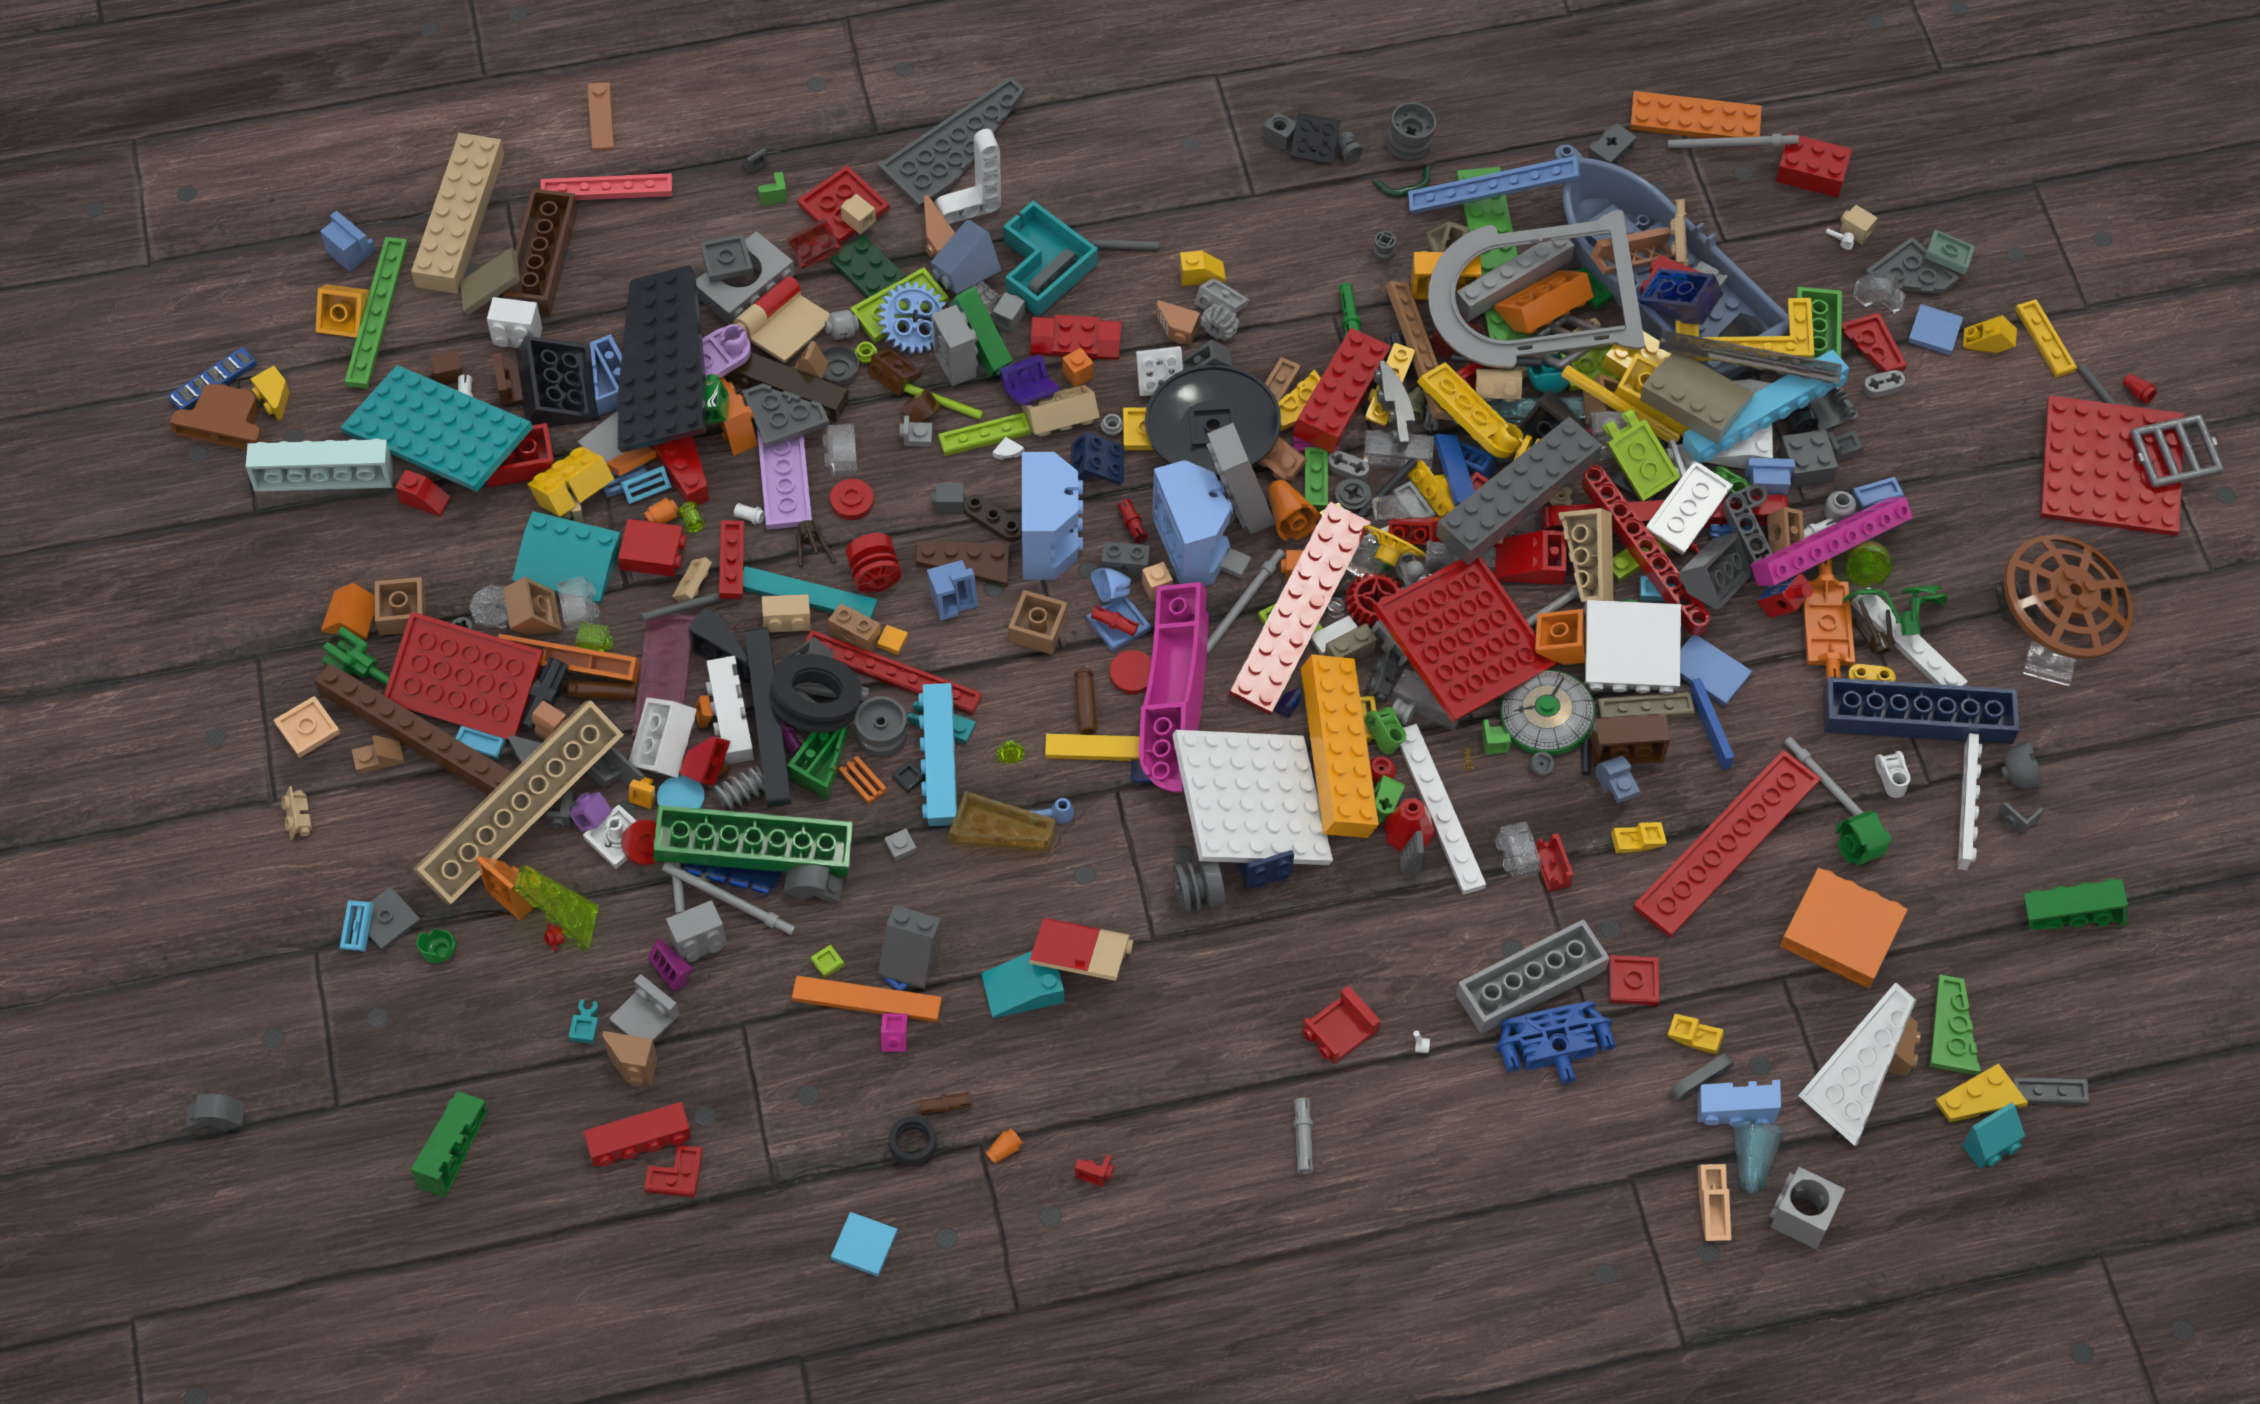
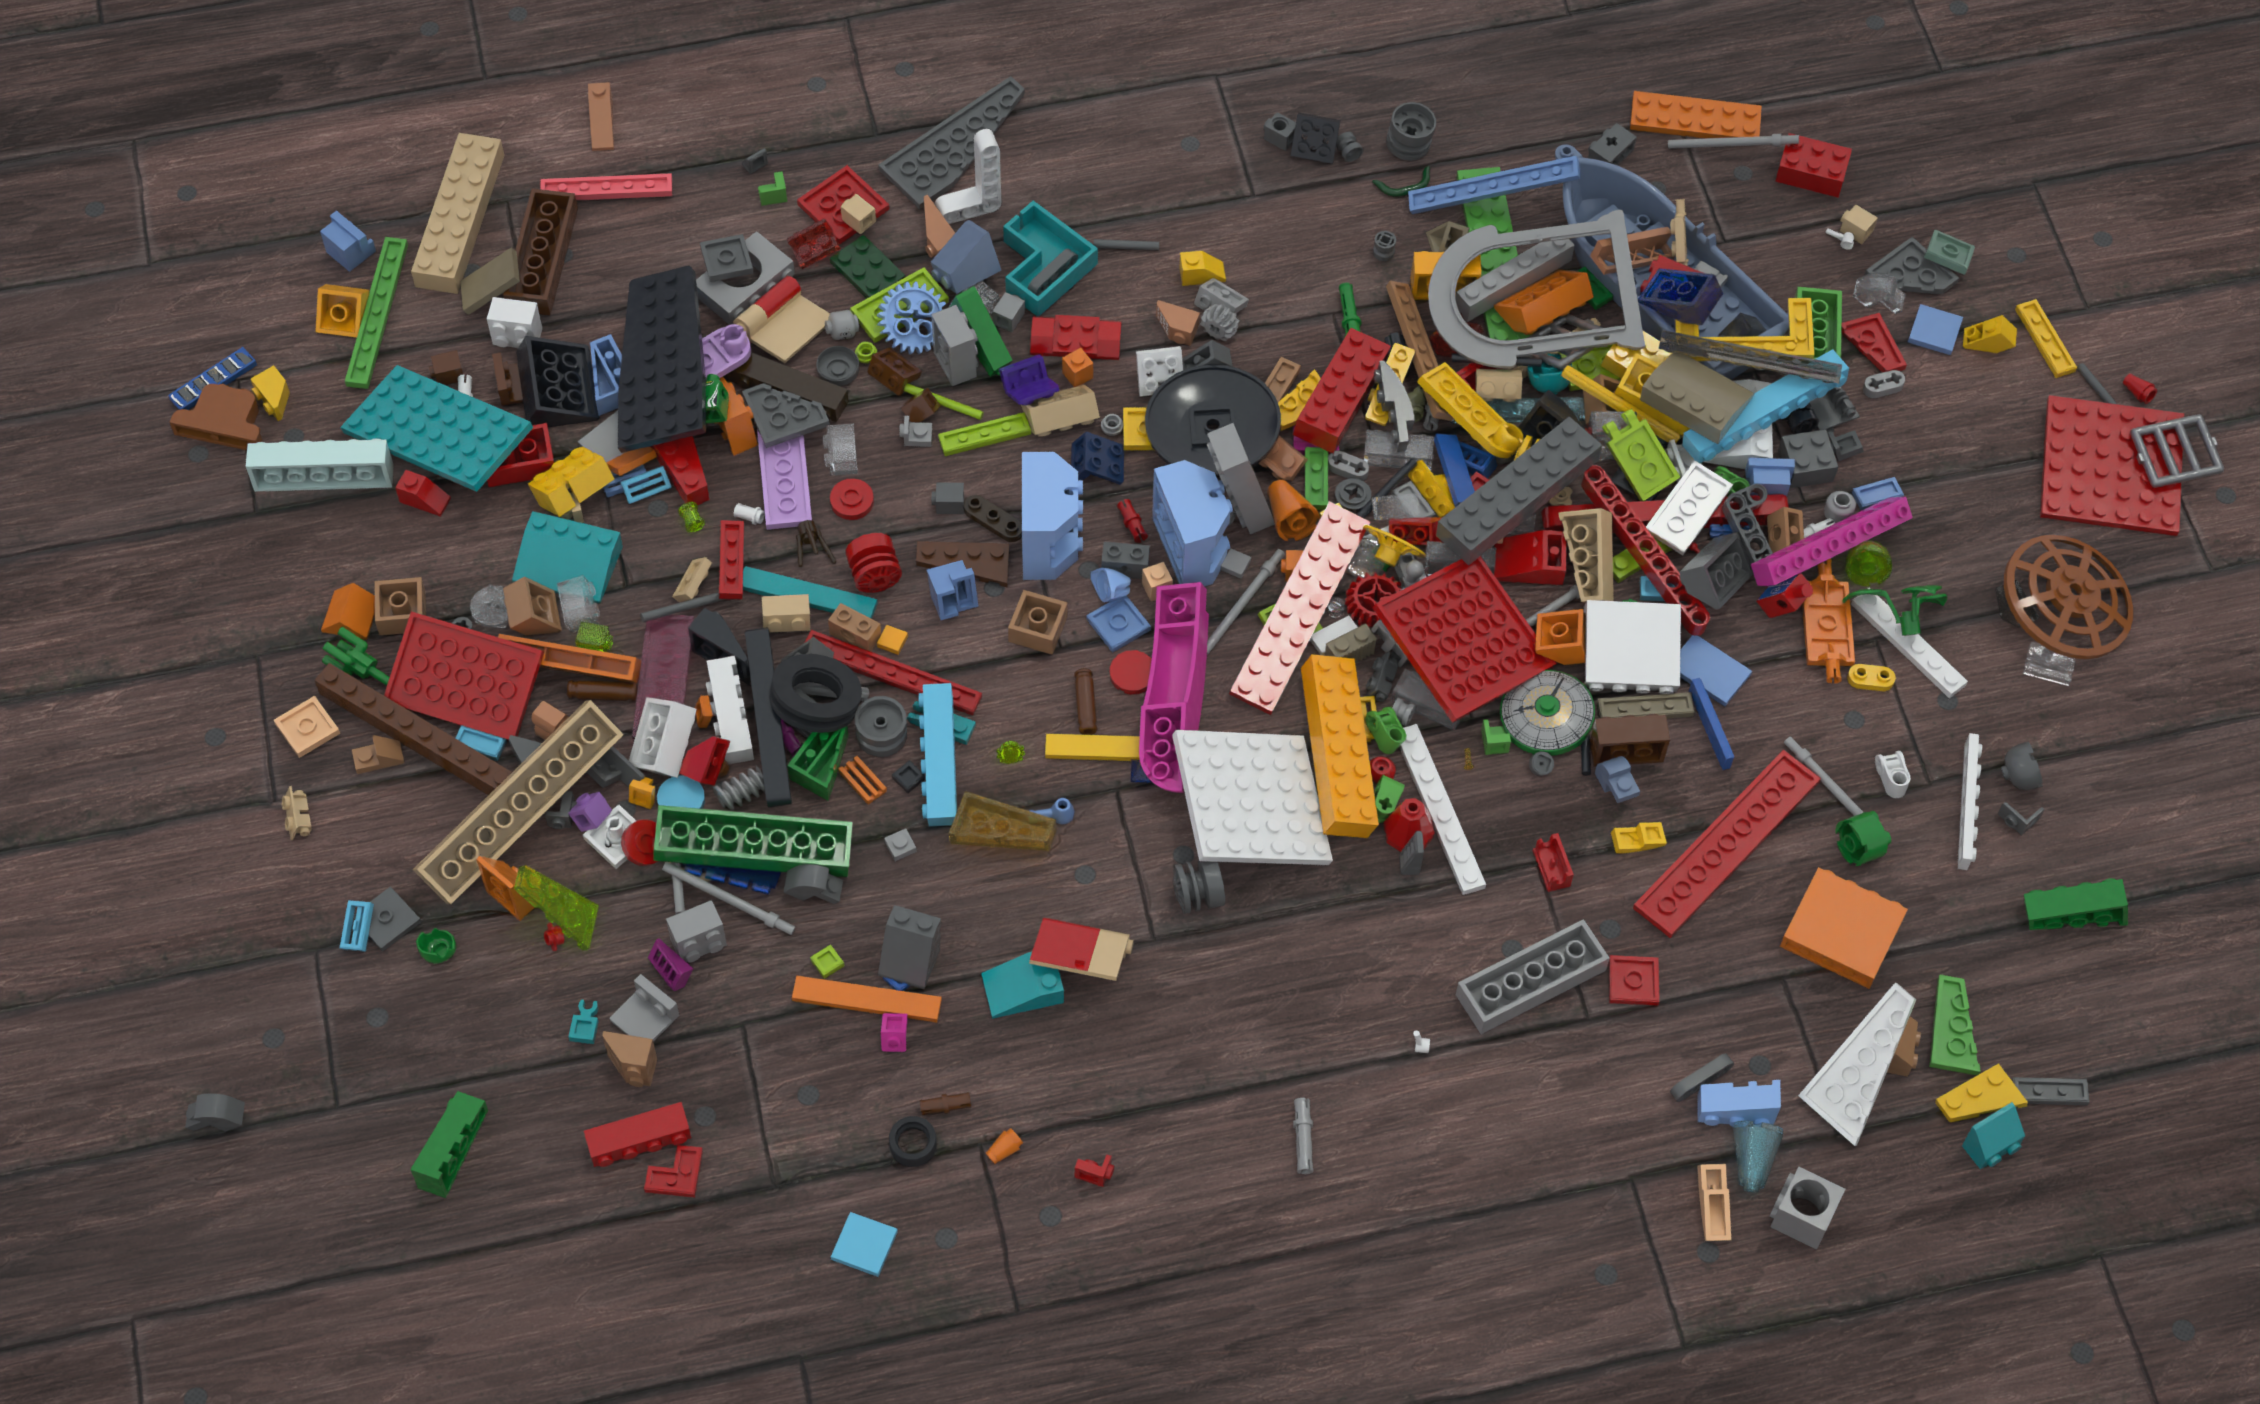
(545, 688): black piece -> none
(652, 548): red brick -> none
(661, 512): orange brick -> none
(812, 361): medium nougat slope -> none
(1007, 449): white tile -> none
(1114, 620): red pin -> none
(1266, 870): dark blue bracket -> none
(1288, 703): clear blue slope -> none
(1341, 1026): red panel -> none
(1519, 850): clear brick -> none
(1553, 1027): blue piece -> none
(1695, 1035): yellow slope -> none
(1880, 642): dark brown plant -> none
(1920, 710): dark blue brick -> none

